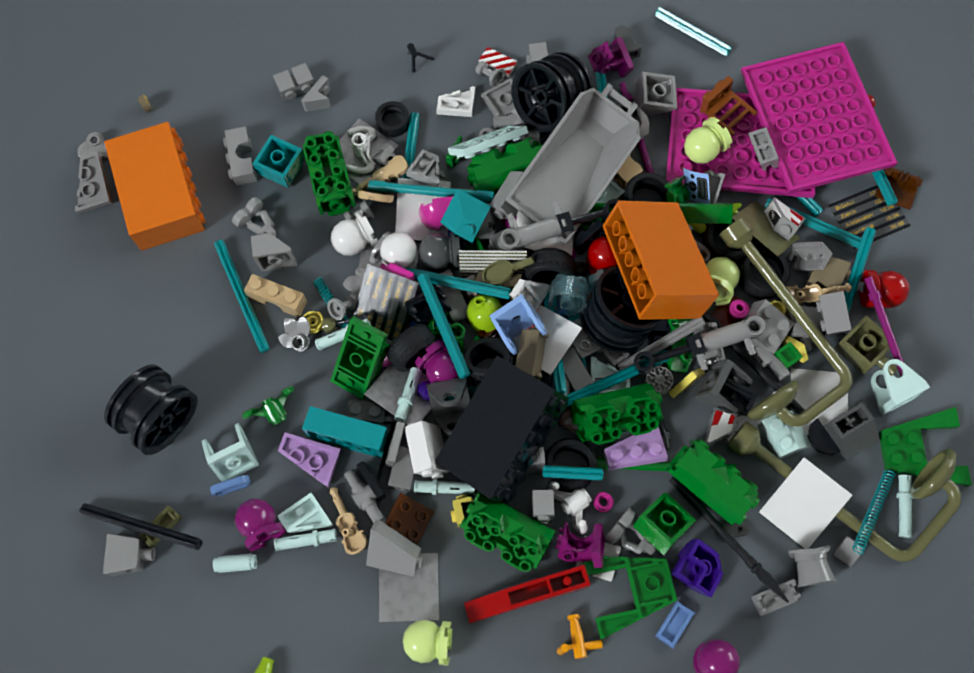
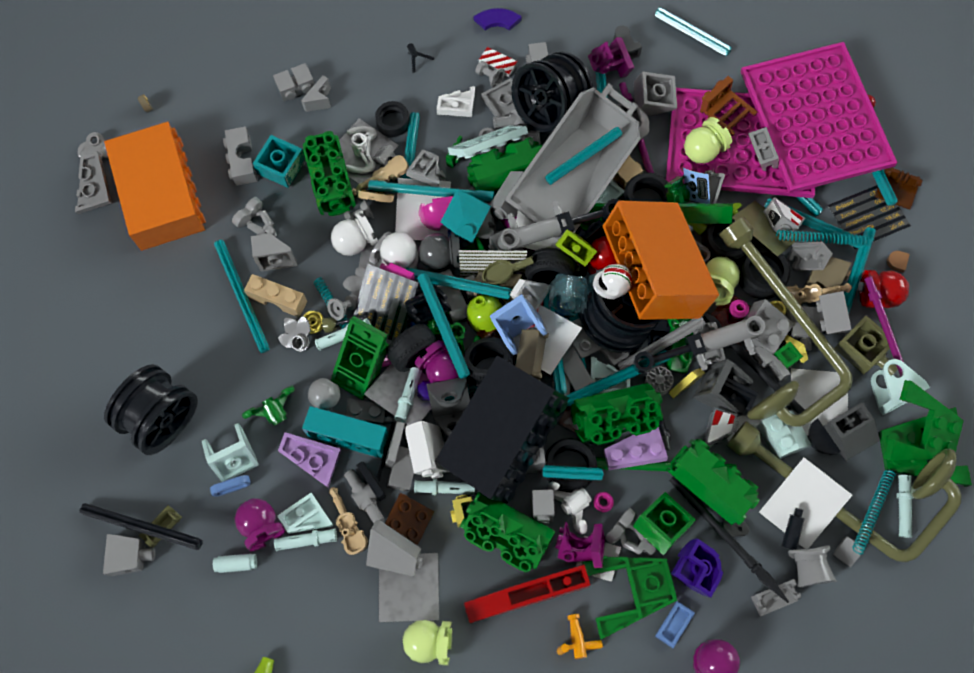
(324, 394): none -> light grey helmet
(497, 17): none -> dark purple tile
(576, 247): none -> lime slope
(583, 155): none -> teal axle
(617, 280): none -> white helmet
(793, 530): none -> black cylinder
(826, 239): none -> teal piece
(898, 261): none -> medium nougat tile
(940, 430): none -> green wing

